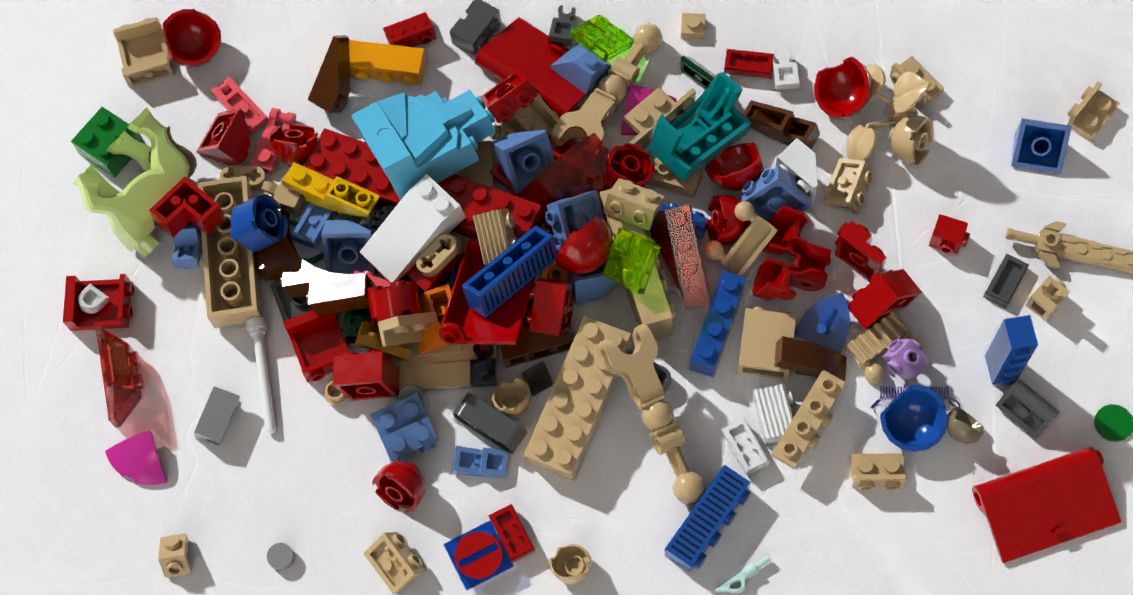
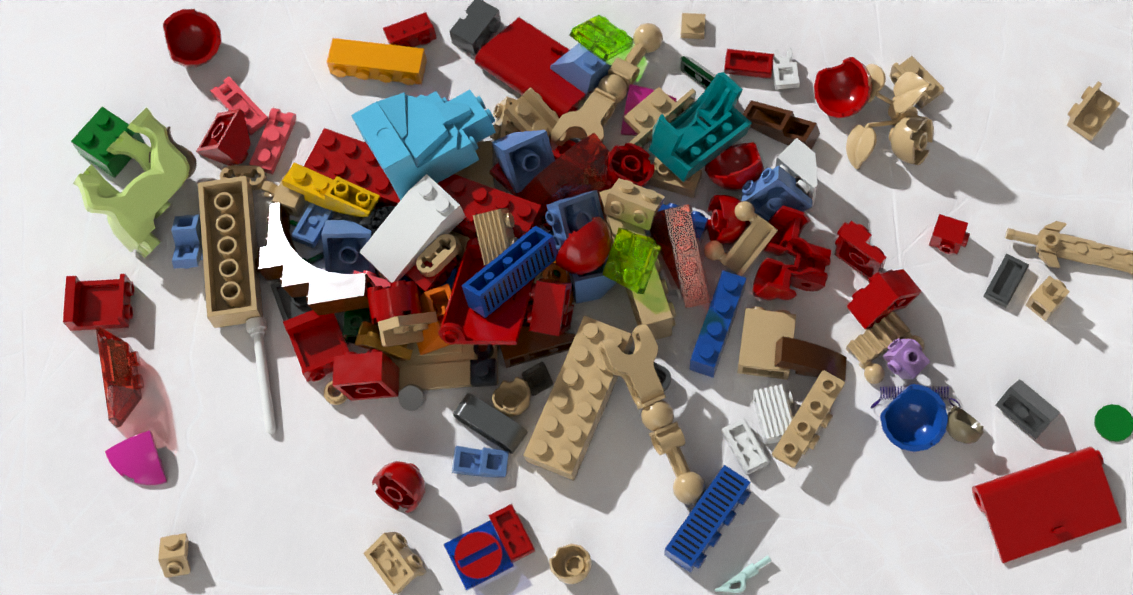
(92, 300): white tile -> none
(143, 52): tan panel -> none
(186, 204): red brick -> none
(216, 416): light grey hinge -> none
(258, 223): blue brick -> none
(280, 556): light grey tile -> none
(293, 143): red cylinder -> none
(333, 79): reddish brown slope -> none
(404, 428): medium blue plate -> none
(509, 96): red plate -> none
(562, 27): dark grey plate -> none
(826, 323): blue shield -> none
(849, 184): tan bracket -> none
(878, 471): tan bracket -> none
(1011, 350): blue brick -> none
(1040, 145): blue slope -> none

